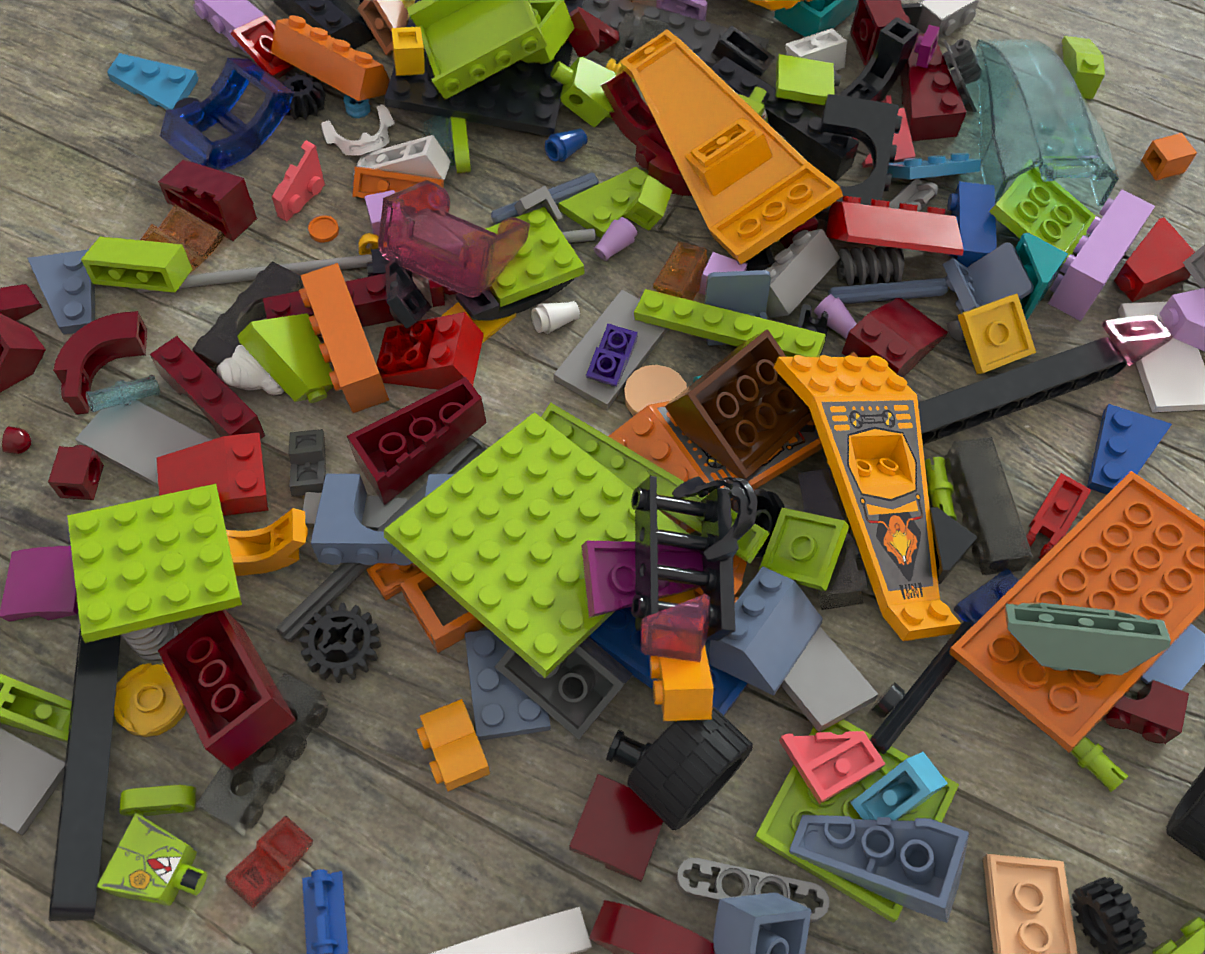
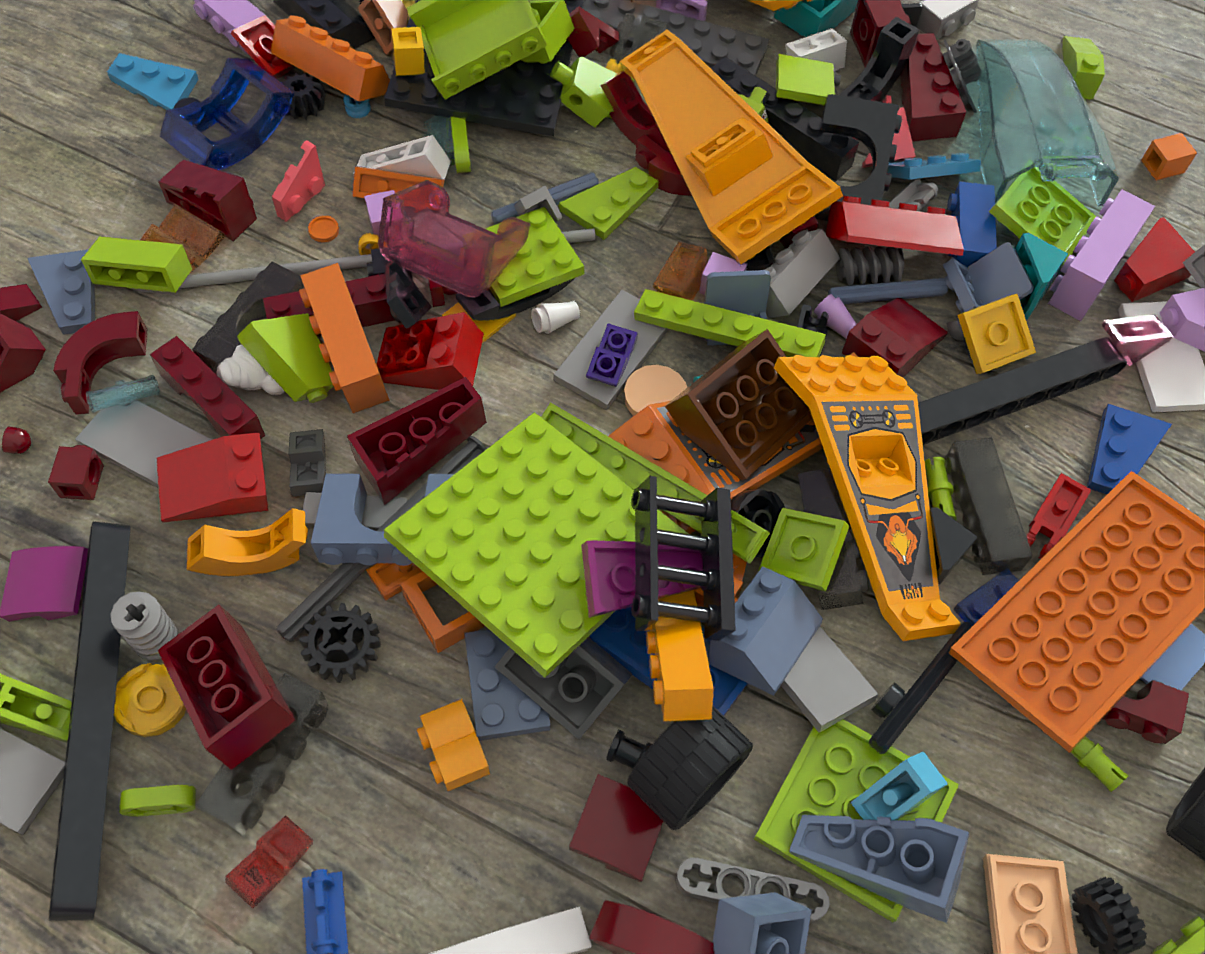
(151, 562): lime plate -> none
(151, 865): lime torso -> none
(366, 142): white helmet -> none
(564, 144): blue cone -> none
(617, 237): lavender cone -> none
(649, 204): lime panel -> none
(677, 631): clear pink slope -> none
(738, 46): black slope -> none
(742, 493): black helmet -> none
(832, 761): coral wing -> none
(926, 46): magenta plate -> none
(1086, 637): sand green wedge -> none

